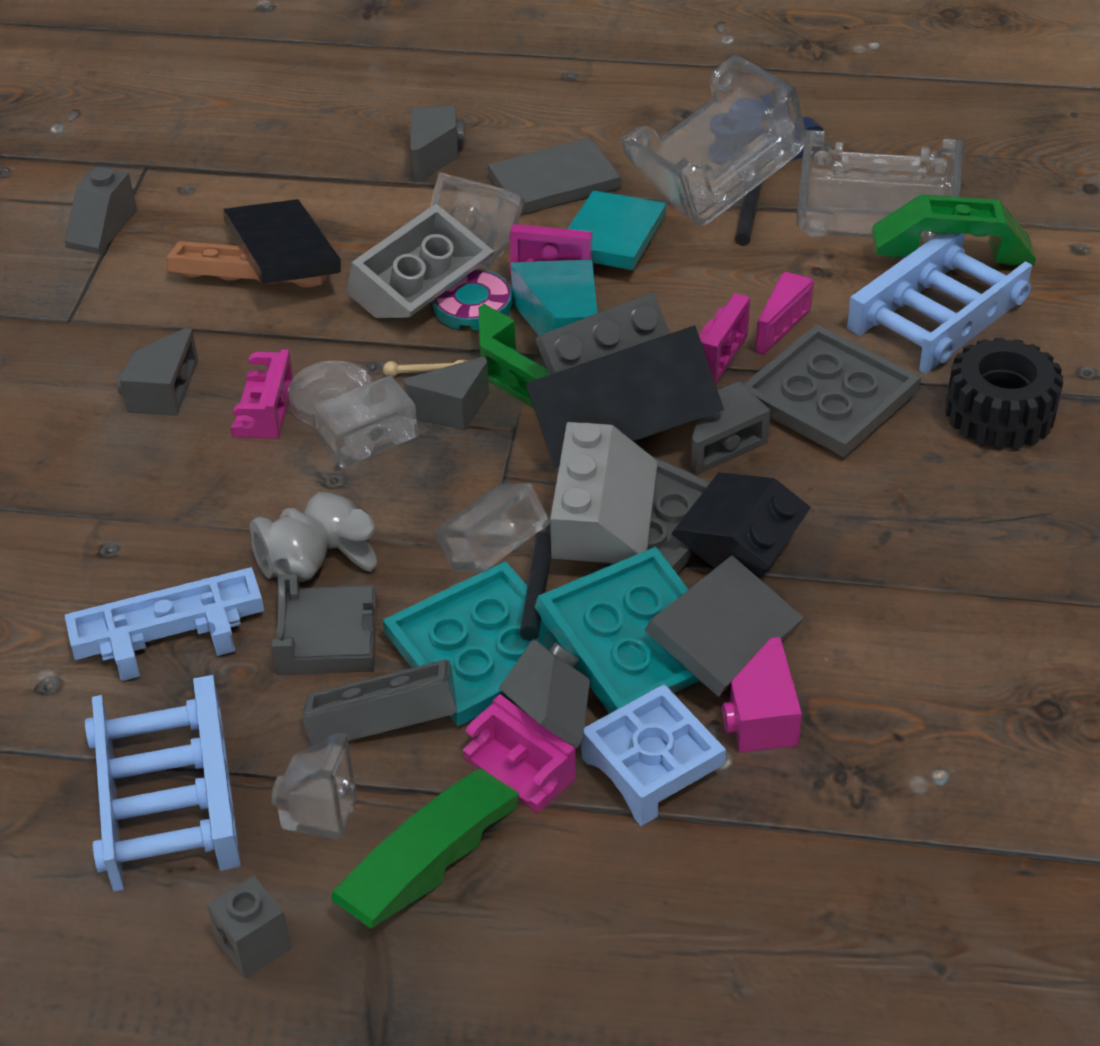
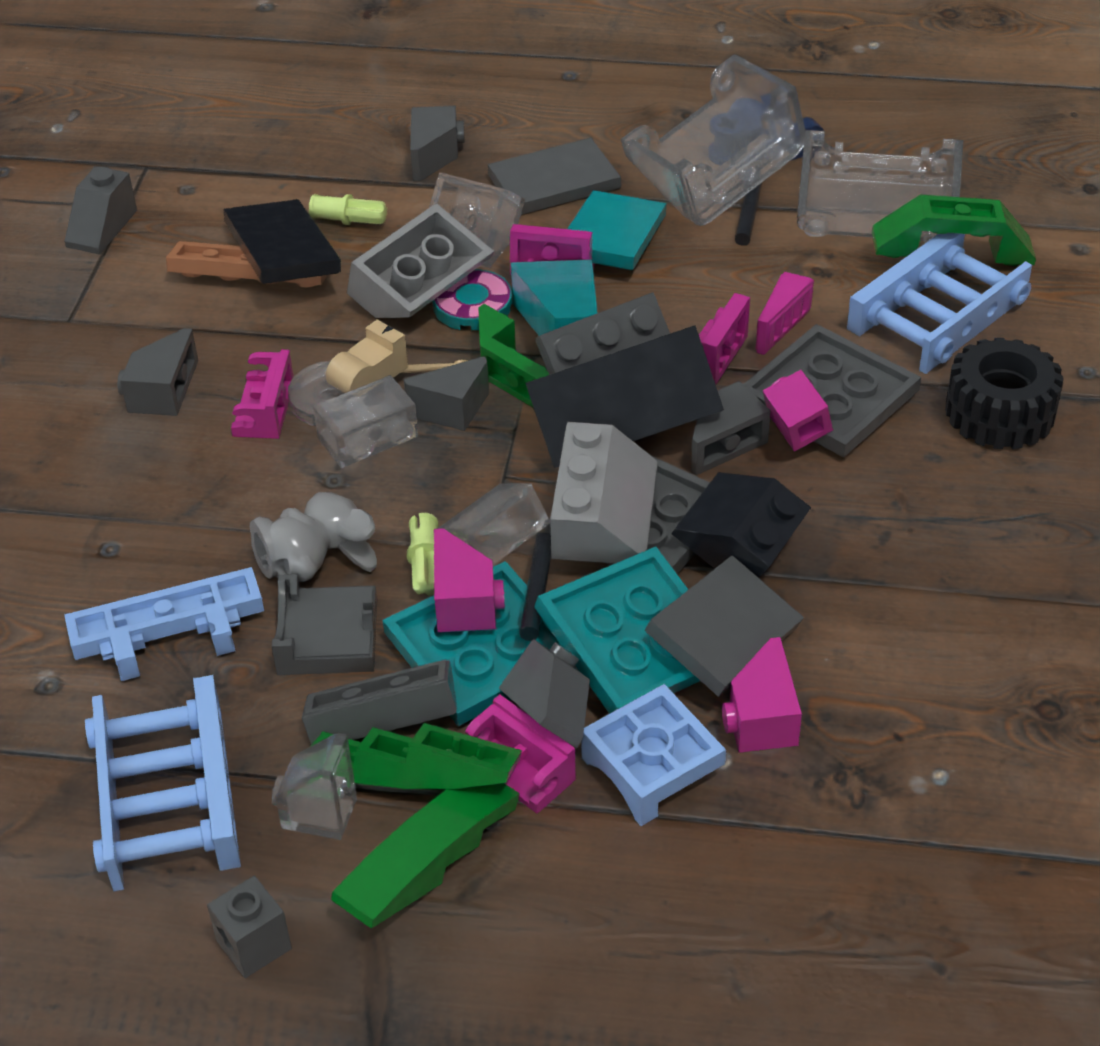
(347, 209): none -> yellowish green axle
(371, 359): none -> tan leg
(421, 552): none -> yellowish green axle
(429, 760): none -> green slope
(464, 586): none -> dark pink slope
(797, 410): none -> dark pink brick

